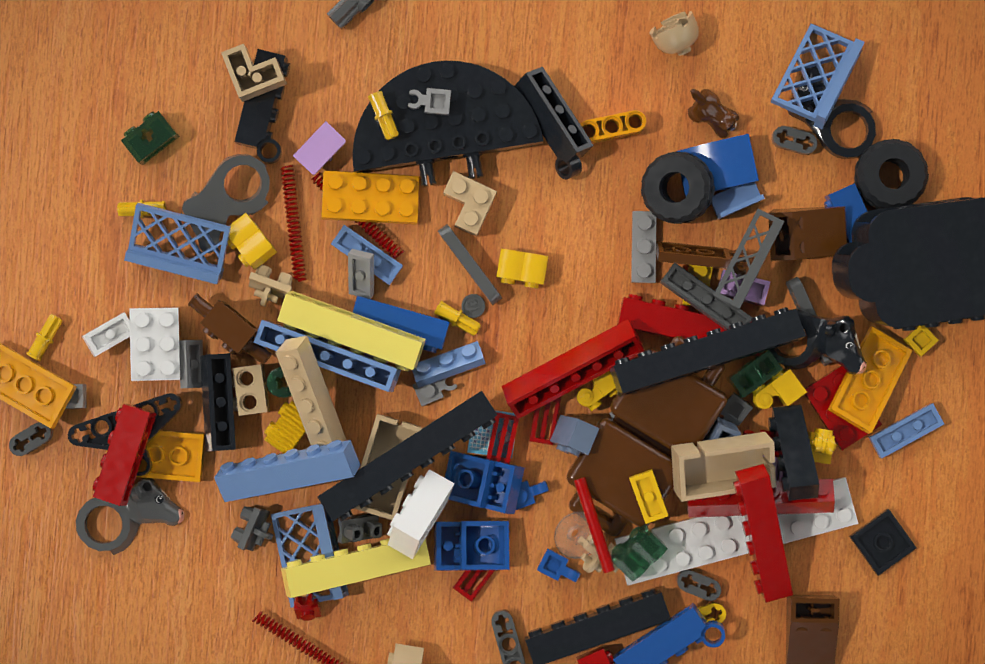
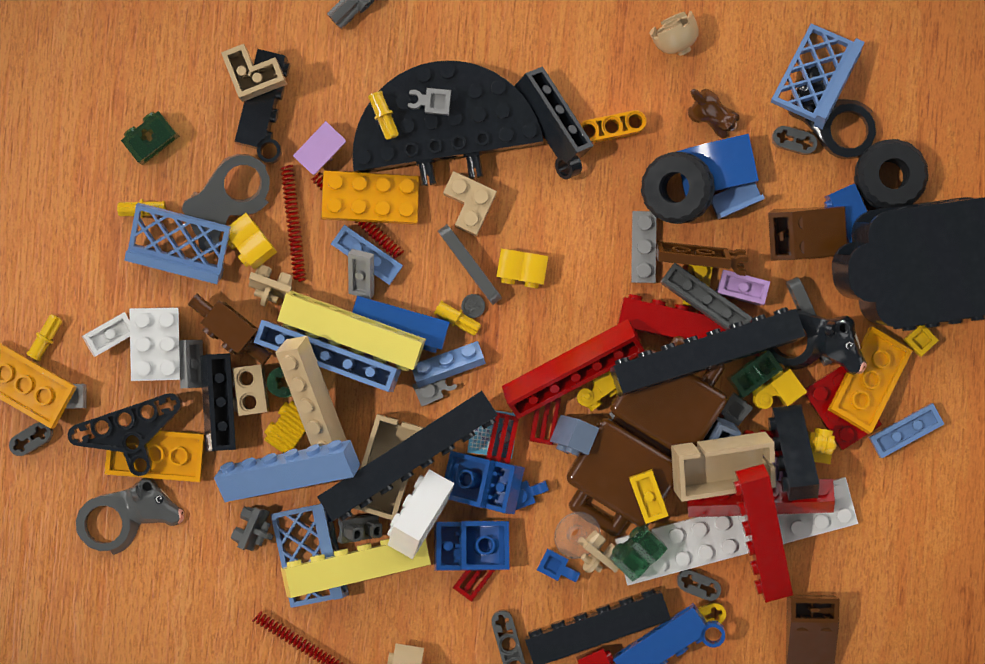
(123, 455): red brick -> none
(307, 607): red plate -> none
(594, 525): red piece -> none
(757, 263): dark grey fence -> none
(882, 542): black tile -> none

